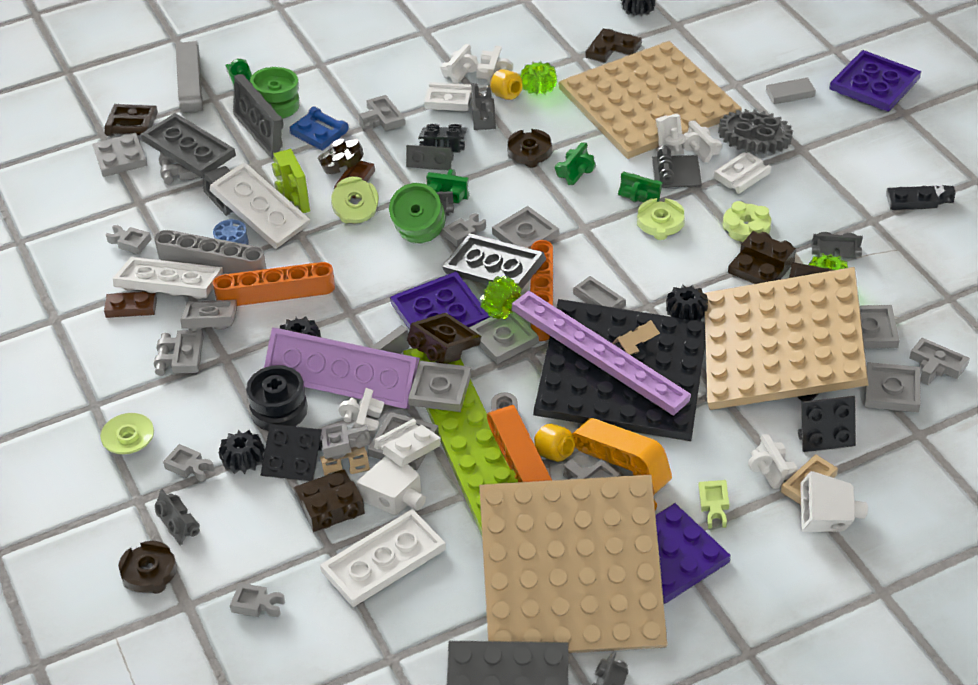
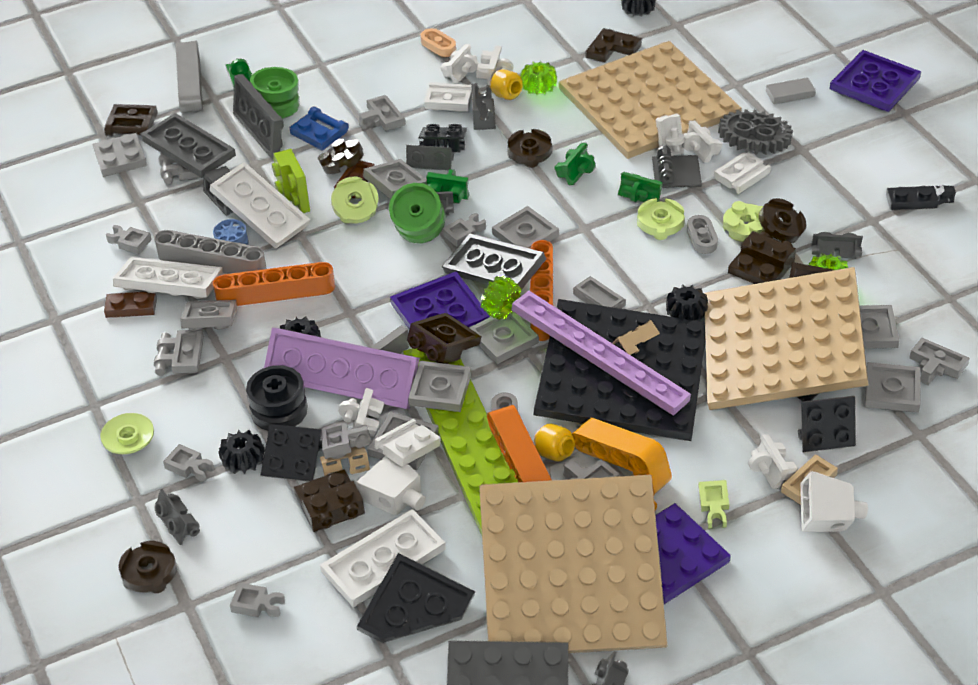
(392, 176): none -> light grey plate
(413, 601): none -> black plate
(438, 42): none -> light nougat plate
(702, 234): none -> light grey plate
(792, 223): none -> dark brown plate

